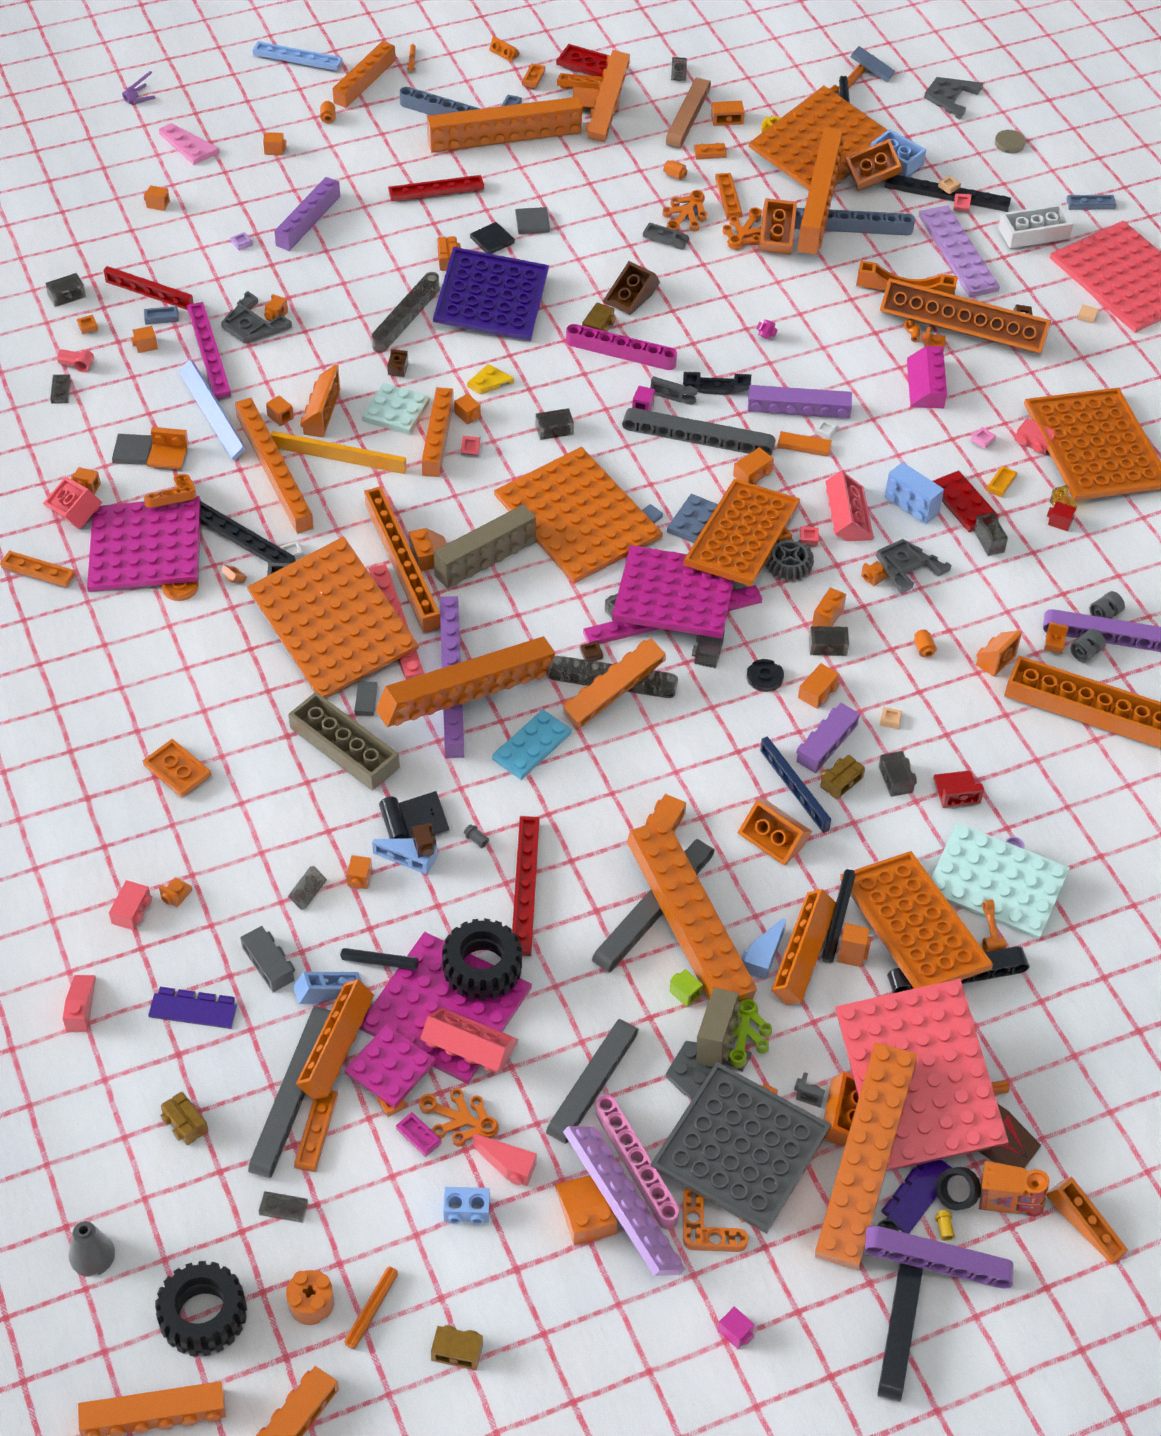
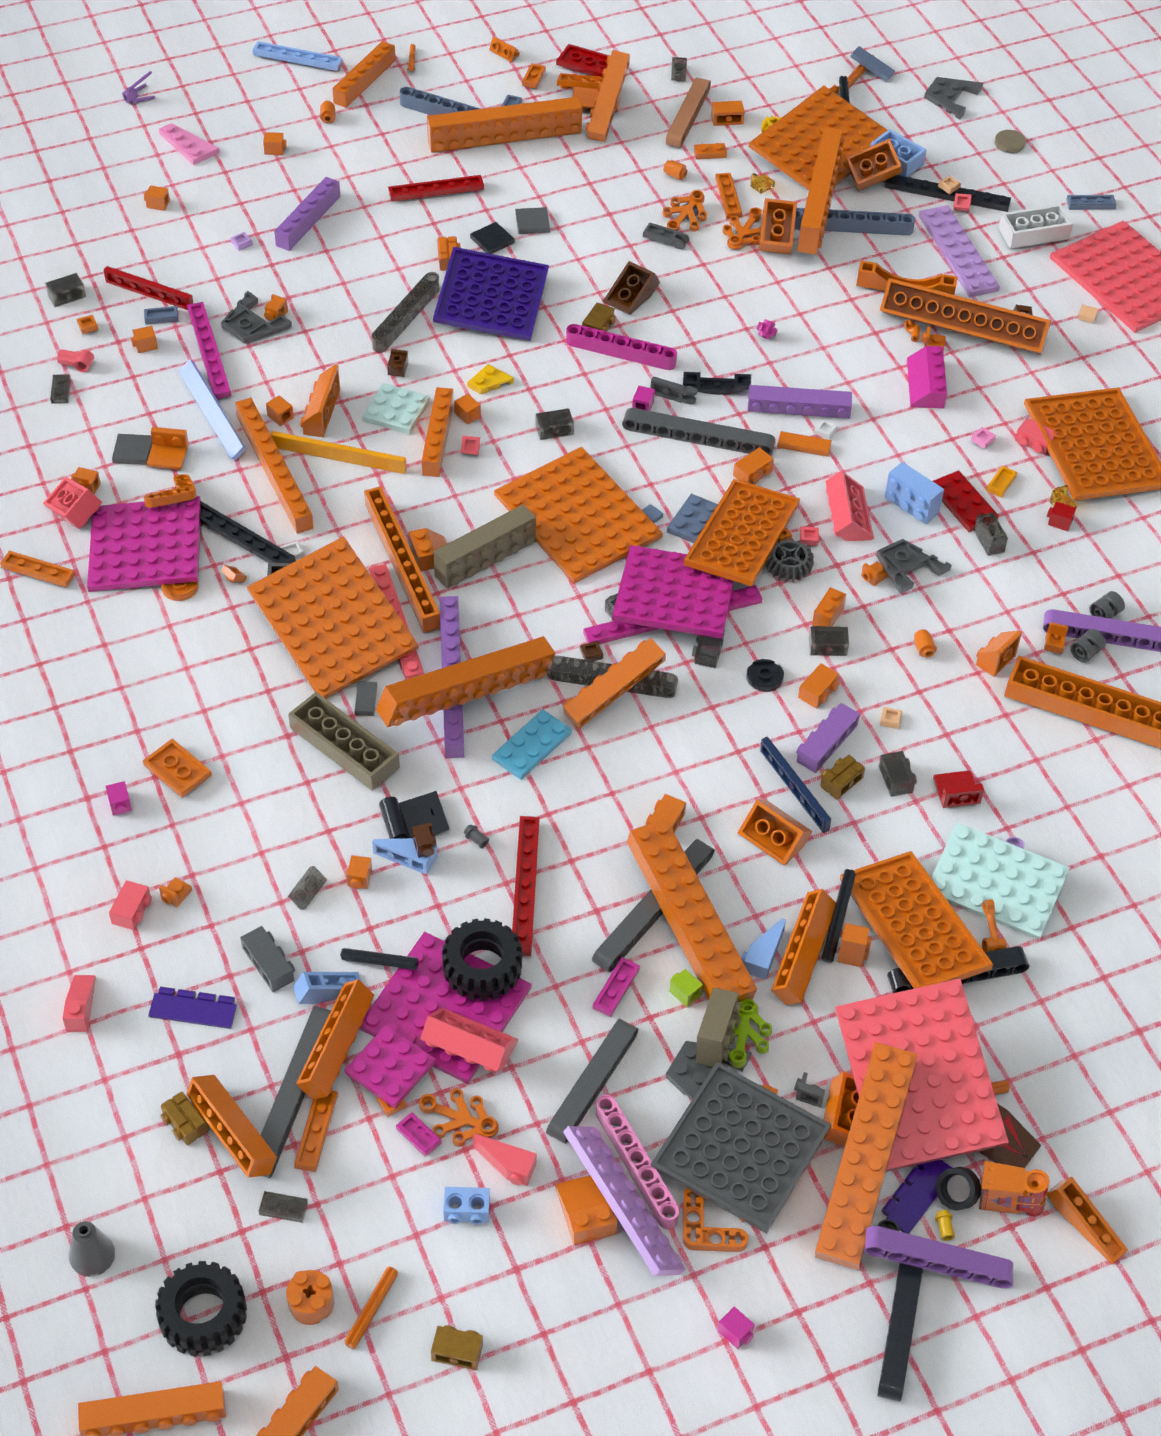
(118, 798): none -> dark pink brick
(231, 1126): none -> orange brick
(616, 987): none -> dark pink plate
(761, 183): none -> clear yellow bracket

